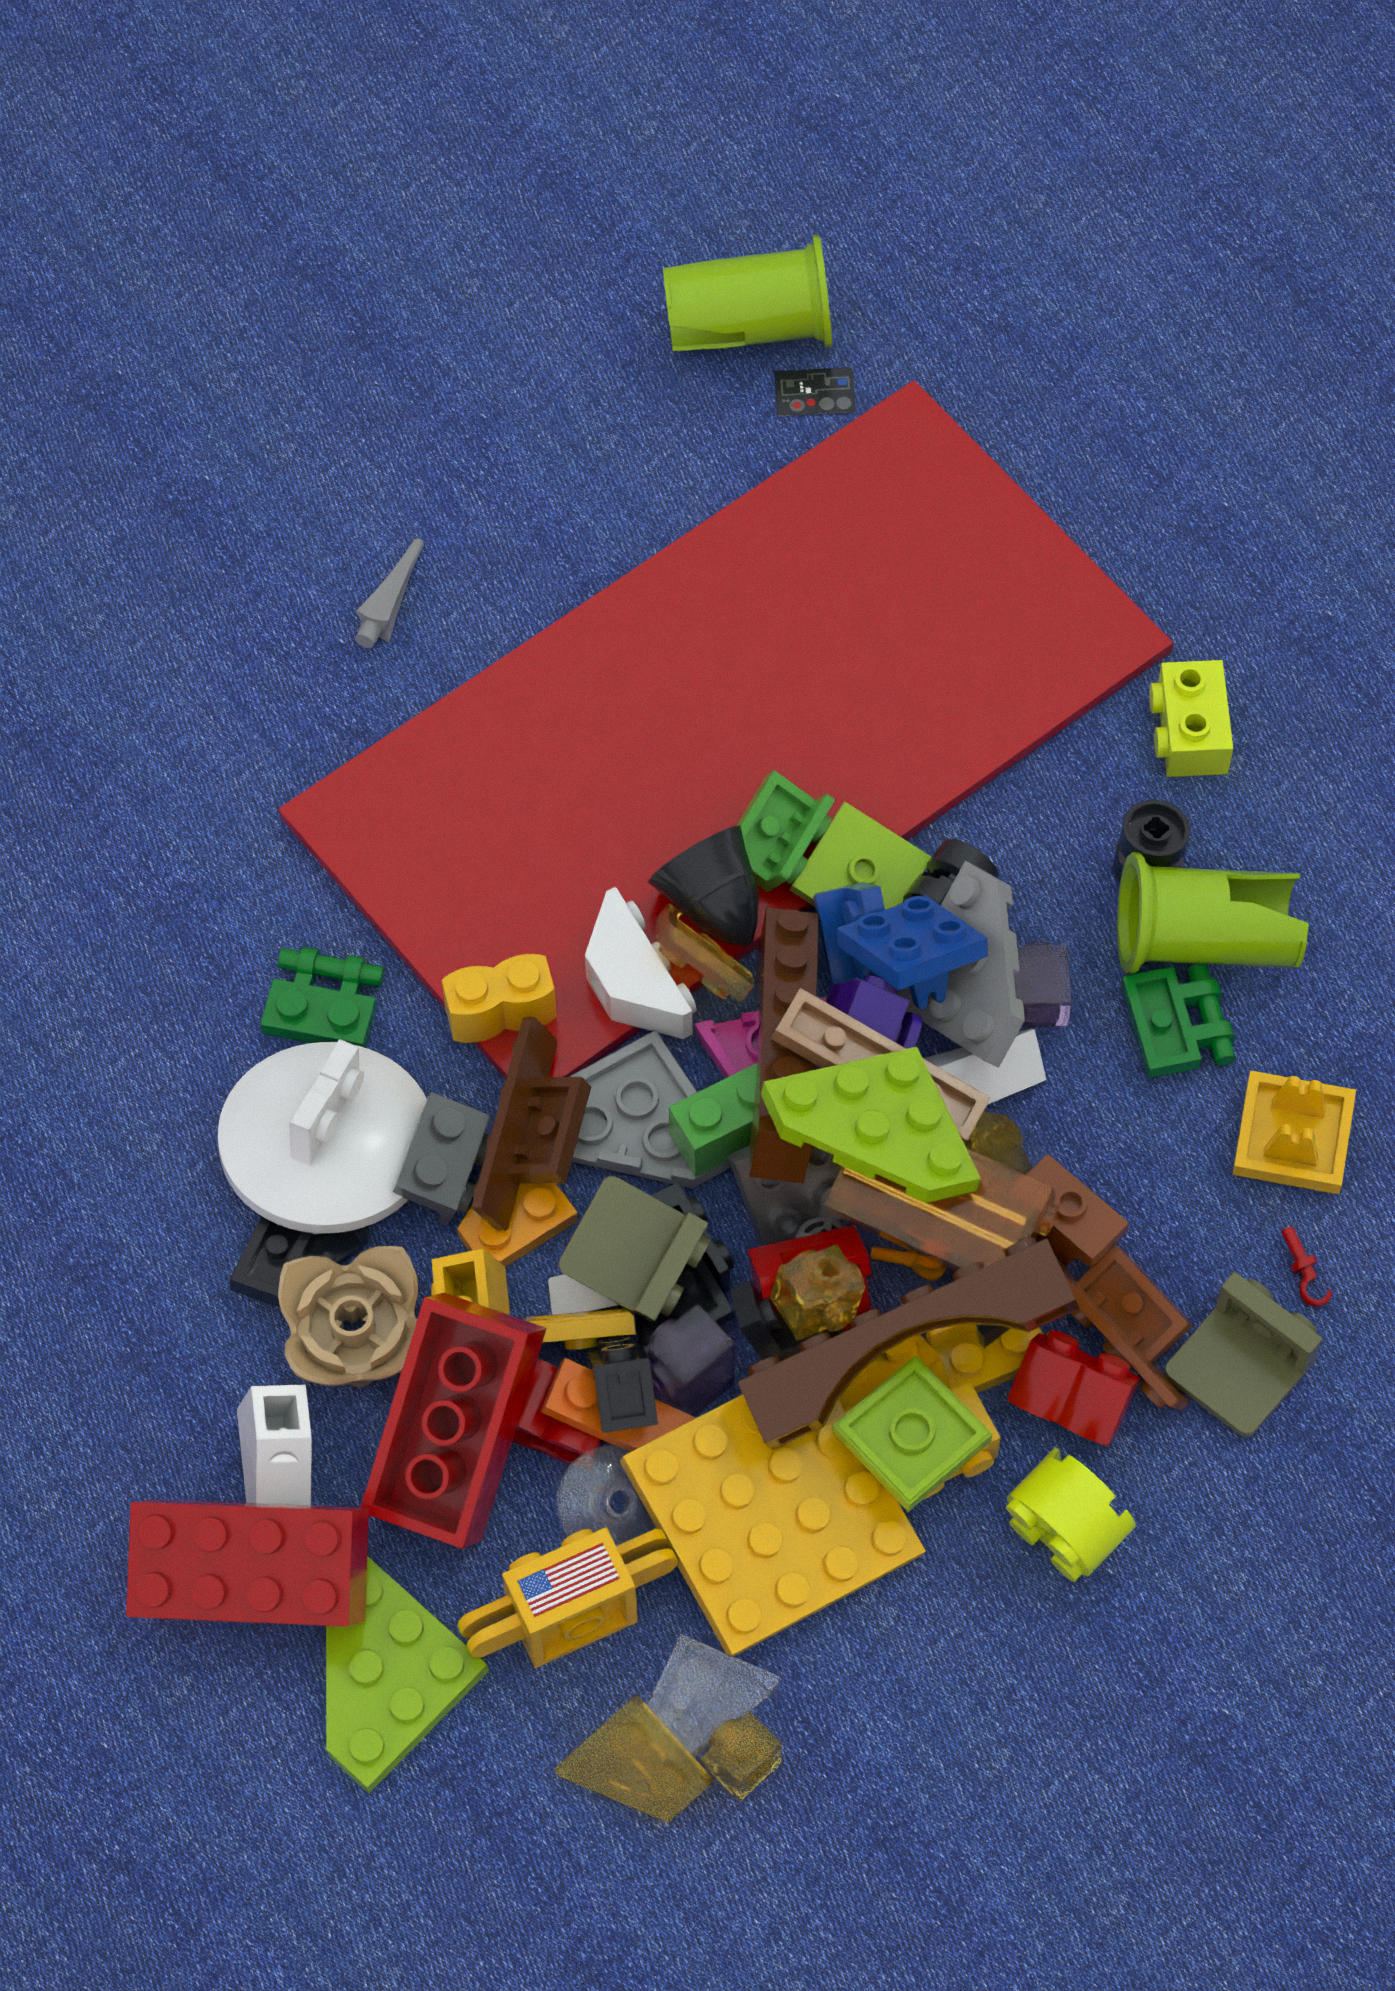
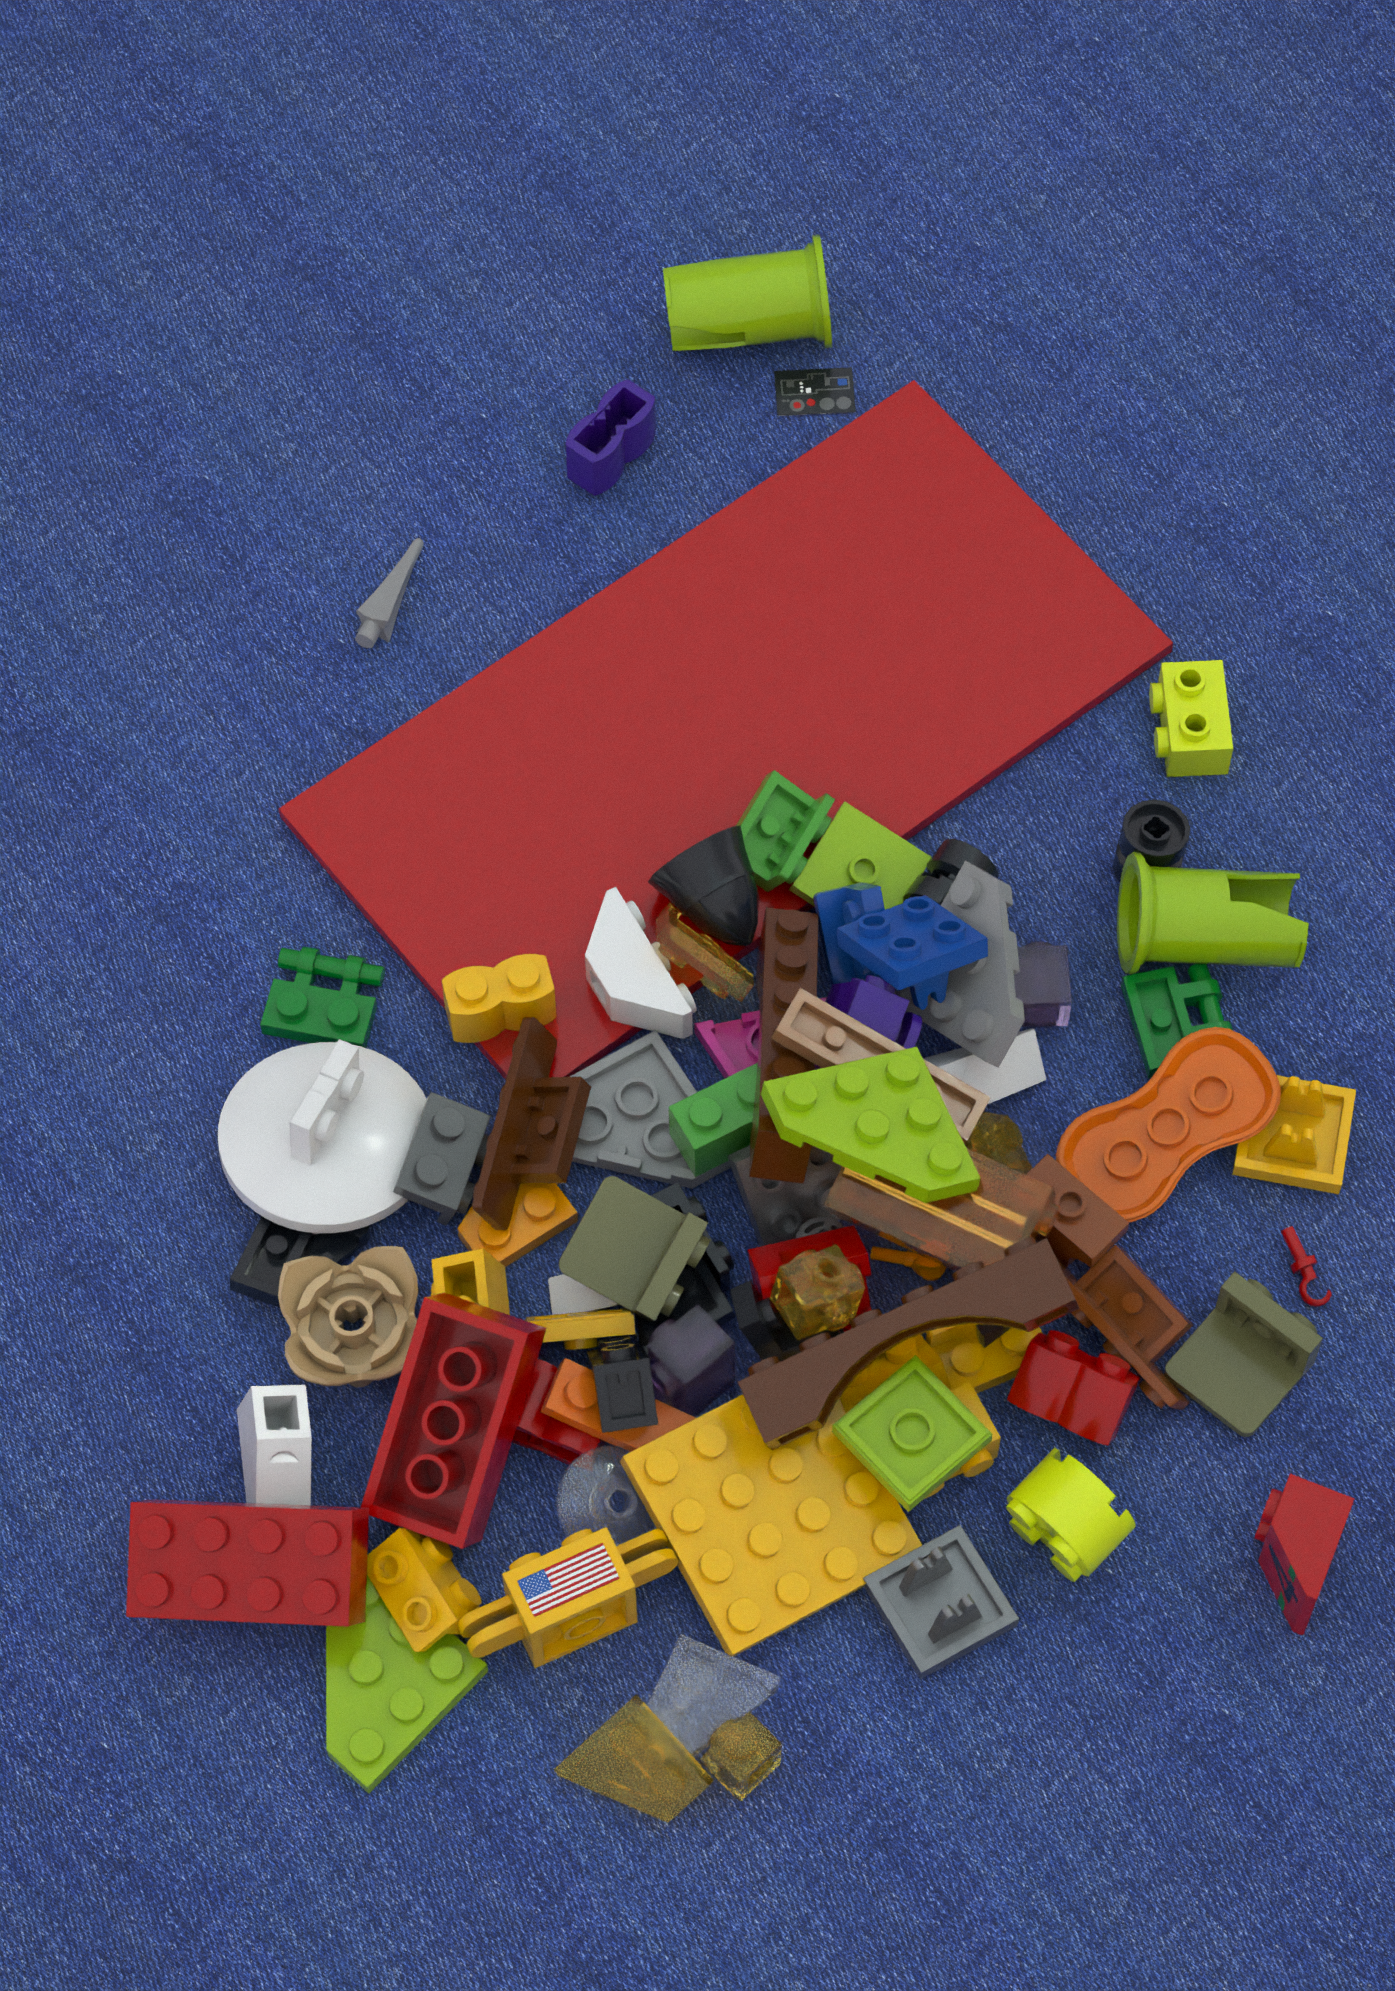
(421, 1586): none -> yellow bracket
(610, 437): none -> dark purple brick
(940, 1602): none -> flat silver plate
(1202, 1098): none -> orange plate
(1299, 1543): none -> red slope

